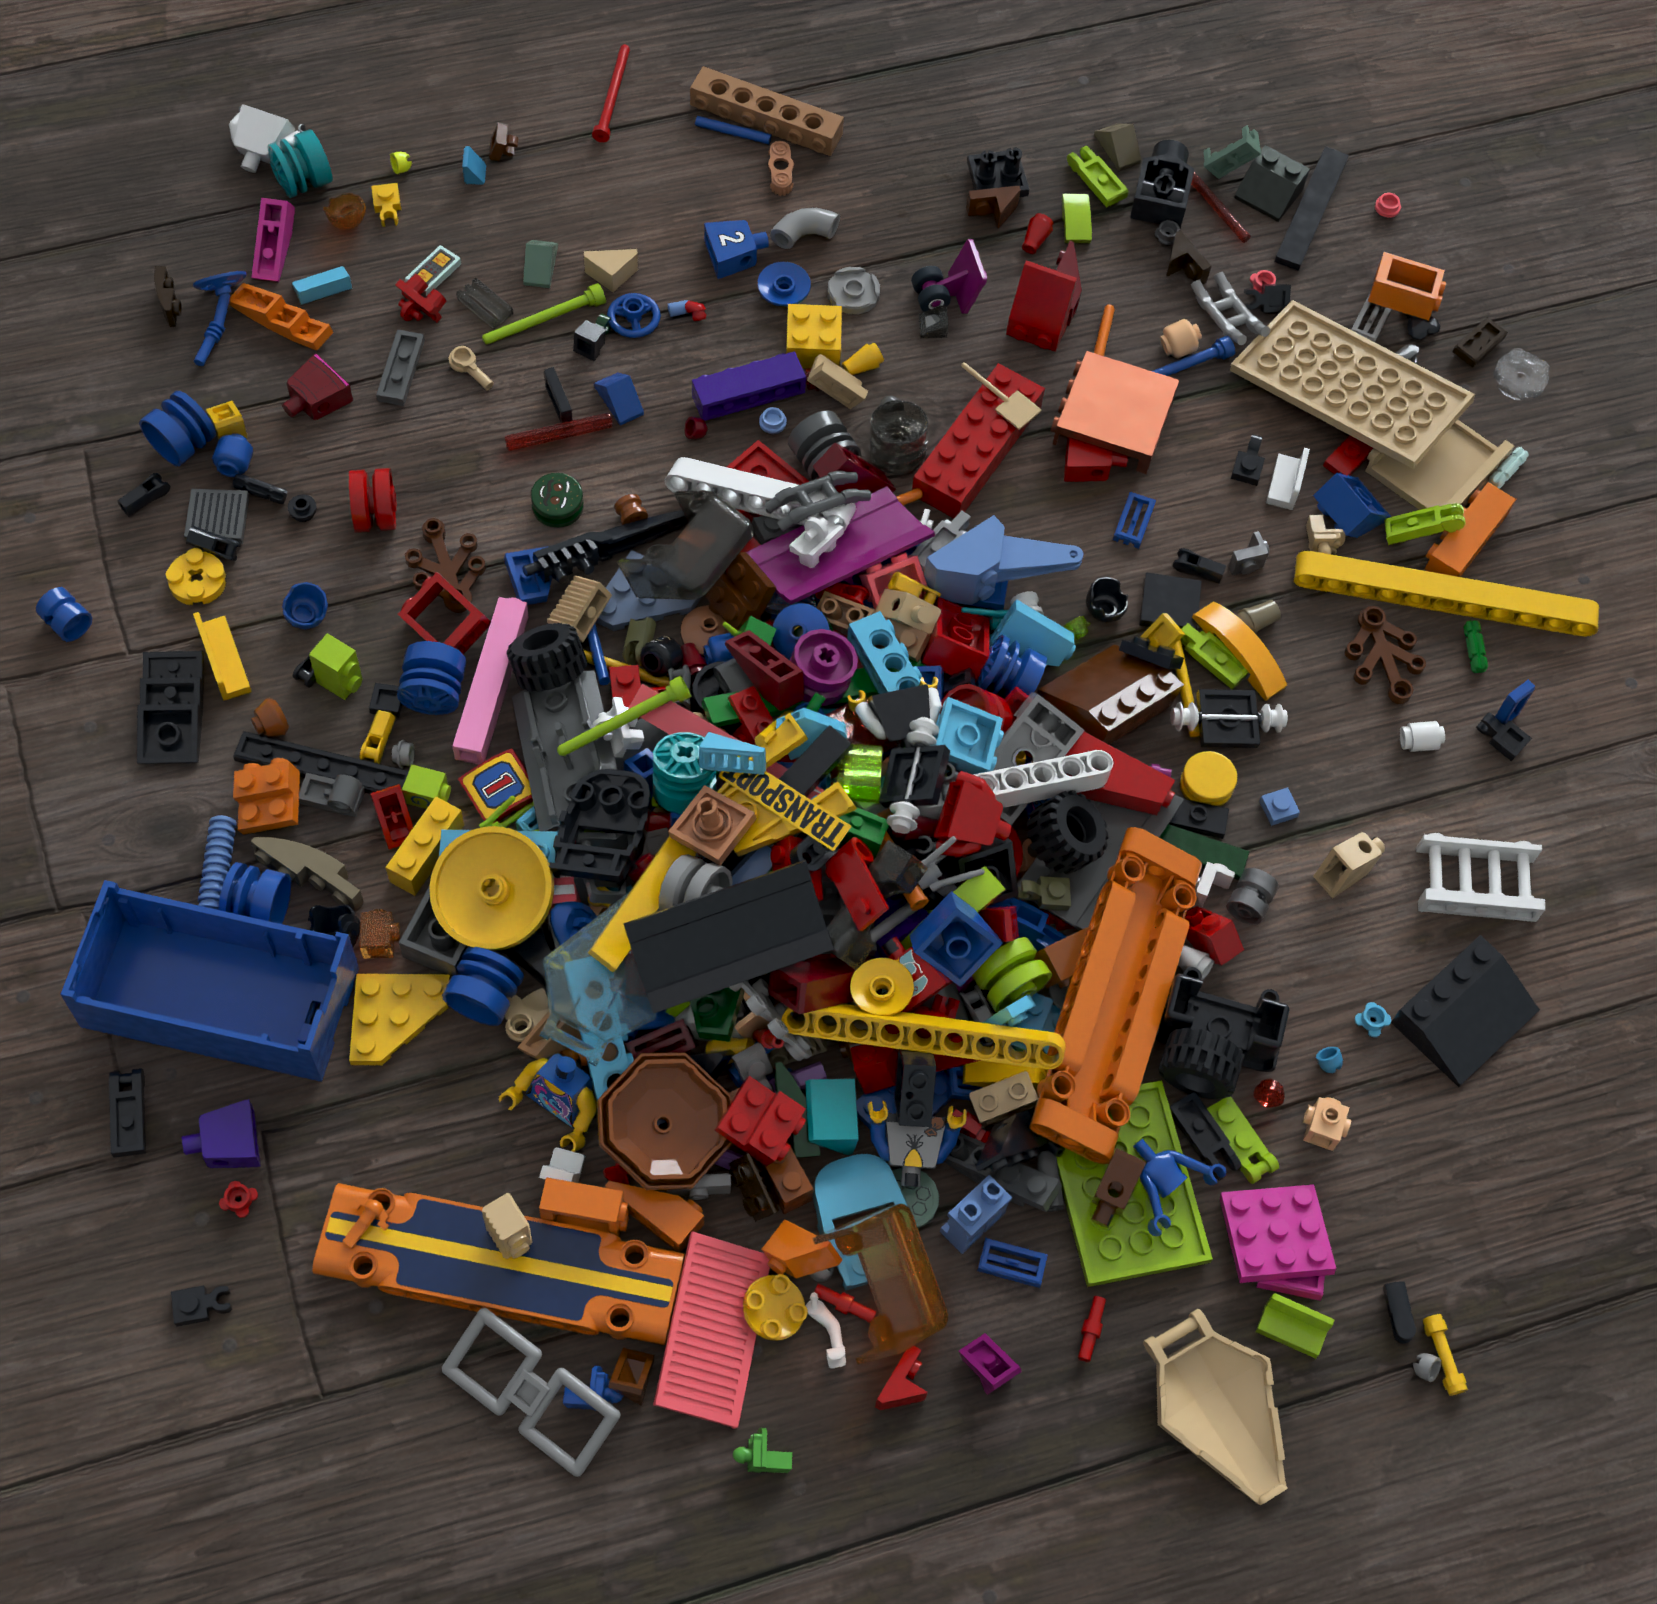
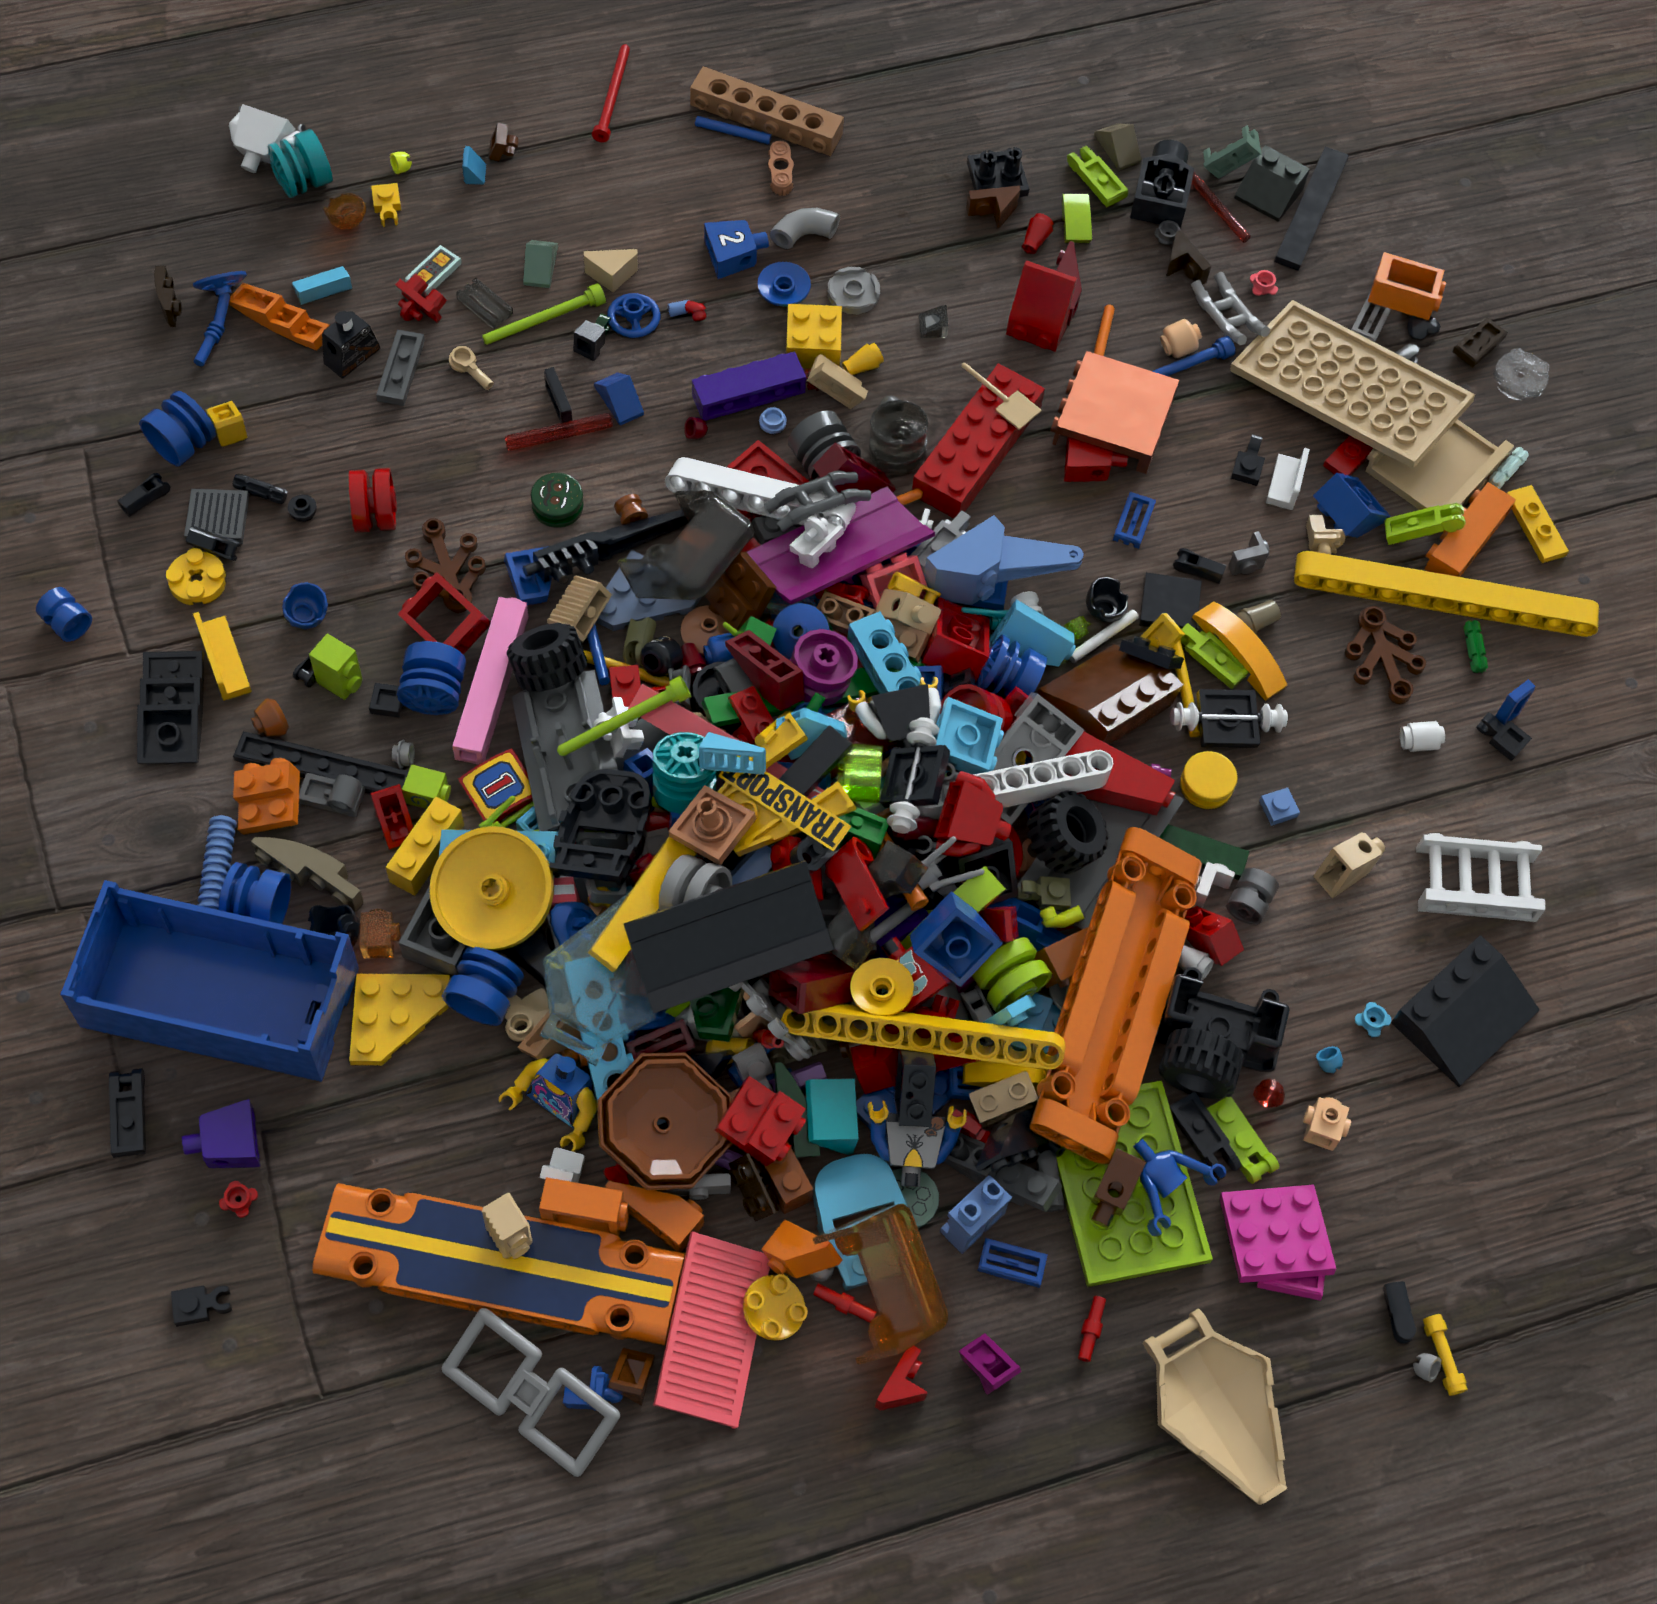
(232, 455): blue head -> none
(272, 239): dark pink slope -> none
(316, 390): dark red torso -> none
(348, 343): none -> black torso
(373, 1209): orange piece -> none
(379, 735): yellow bar -> none
(759, 1458): bright green piece -> none
(821, 1314): white piece -> none
(964, 281): magenta plate -> none
(1061, 920): none -> neon yellow arm
(1104, 635): none -> white bar
(1201, 818): black plate -> none
(1272, 298): black plate -> none
(1294, 1325): lime panel -> none
(1388, 205): coral plate -> none
(1537, 525): none -> yellow plate

